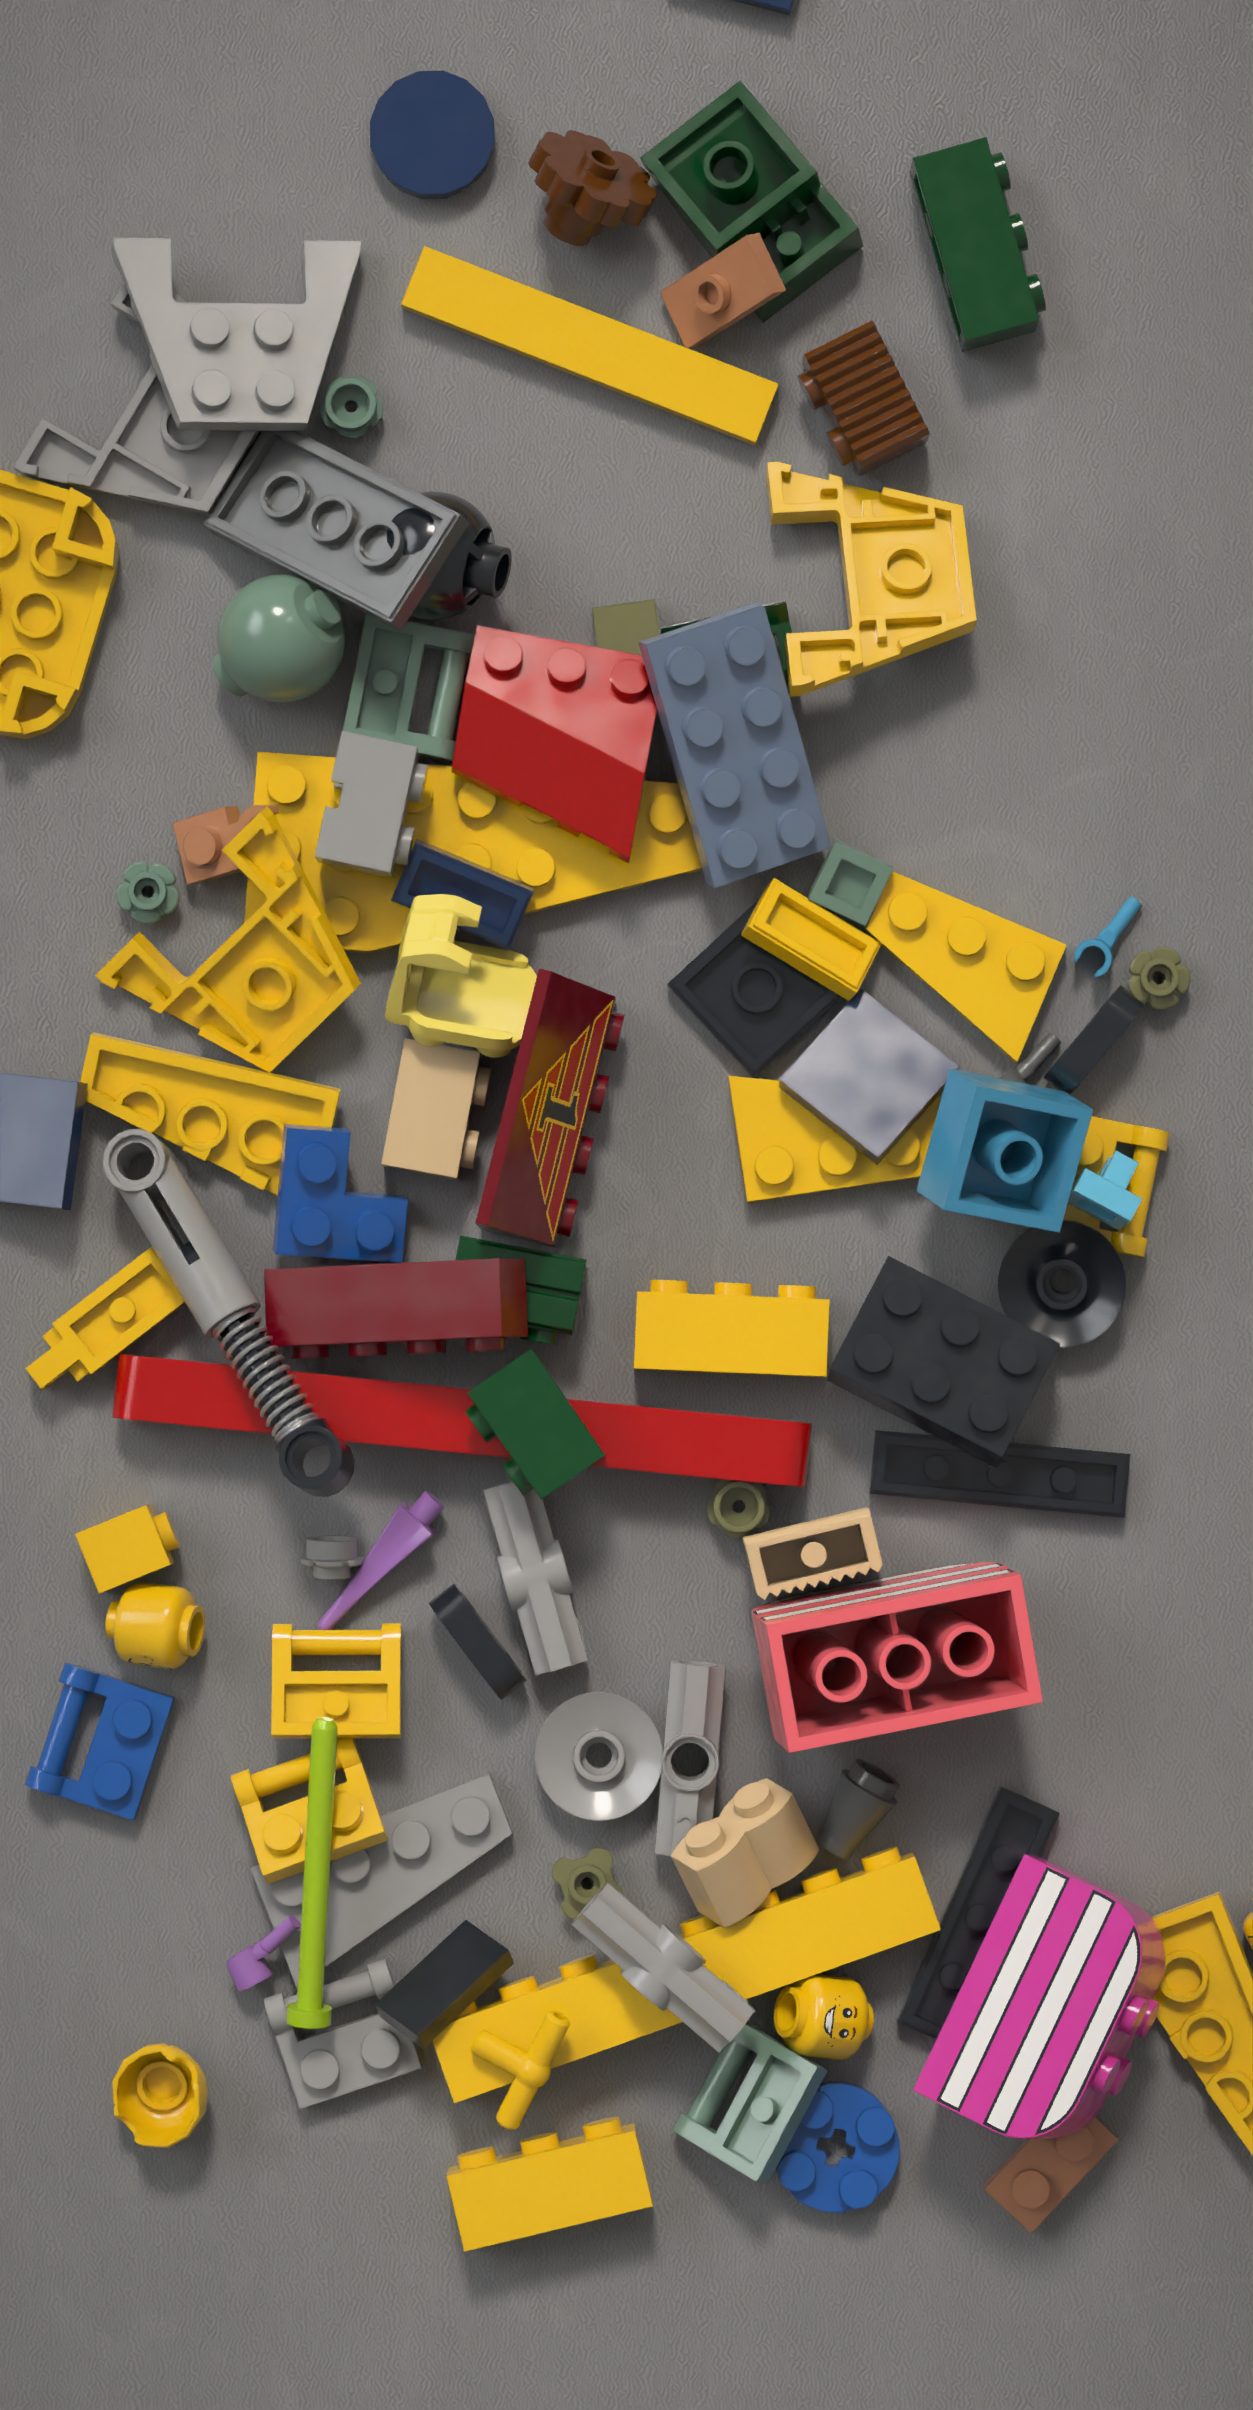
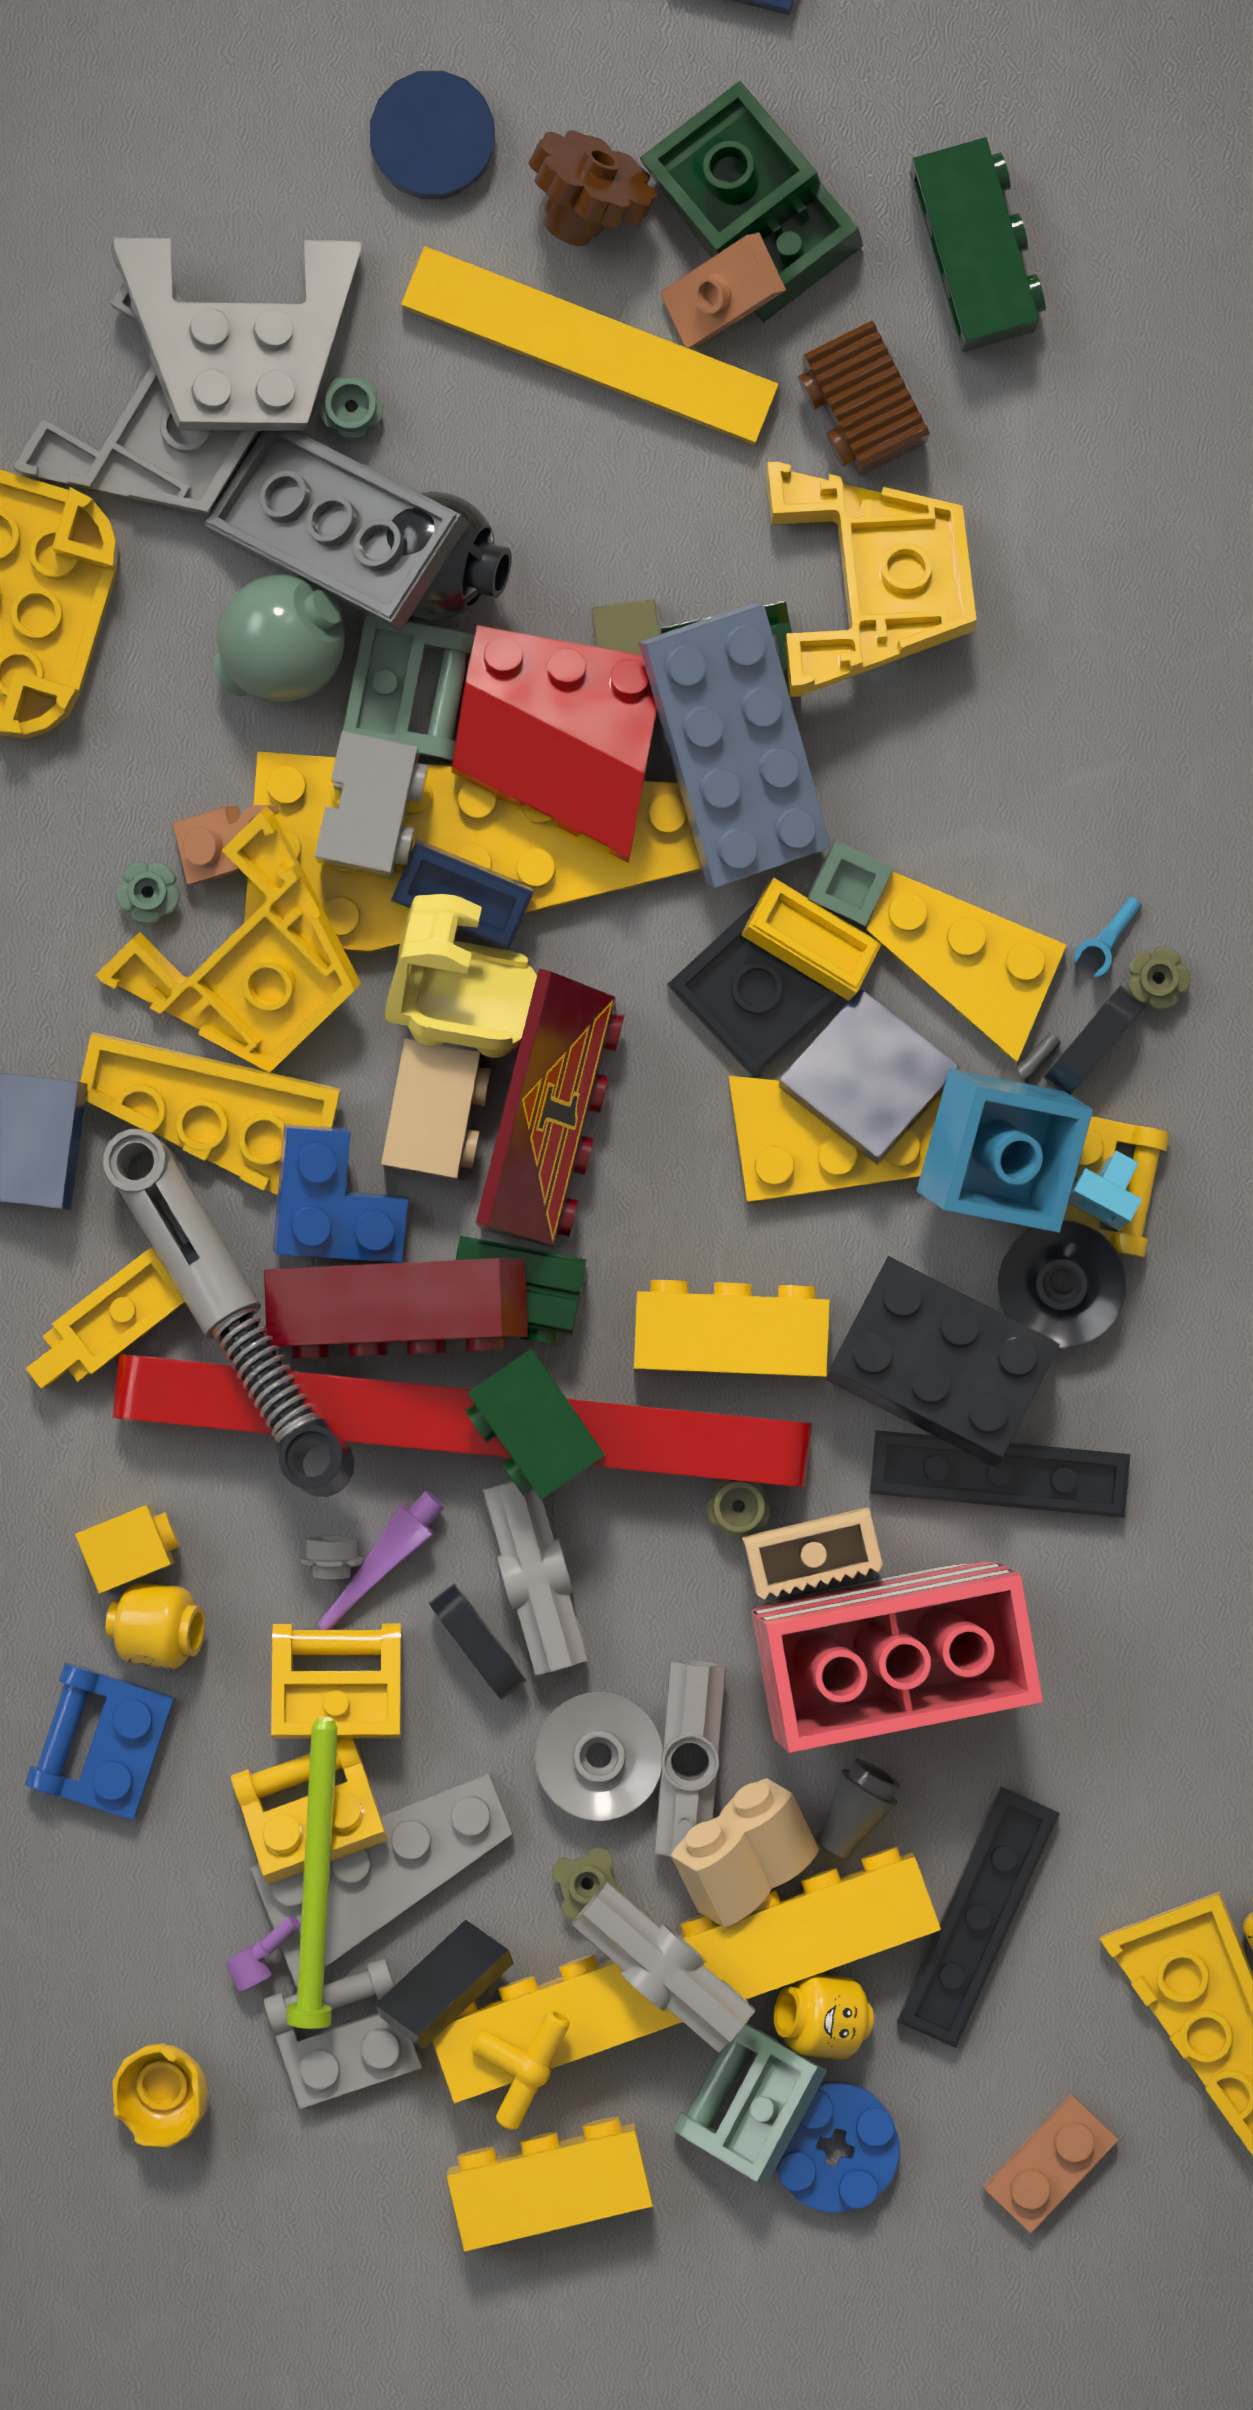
(1048, 2007): dark pink brick -> none

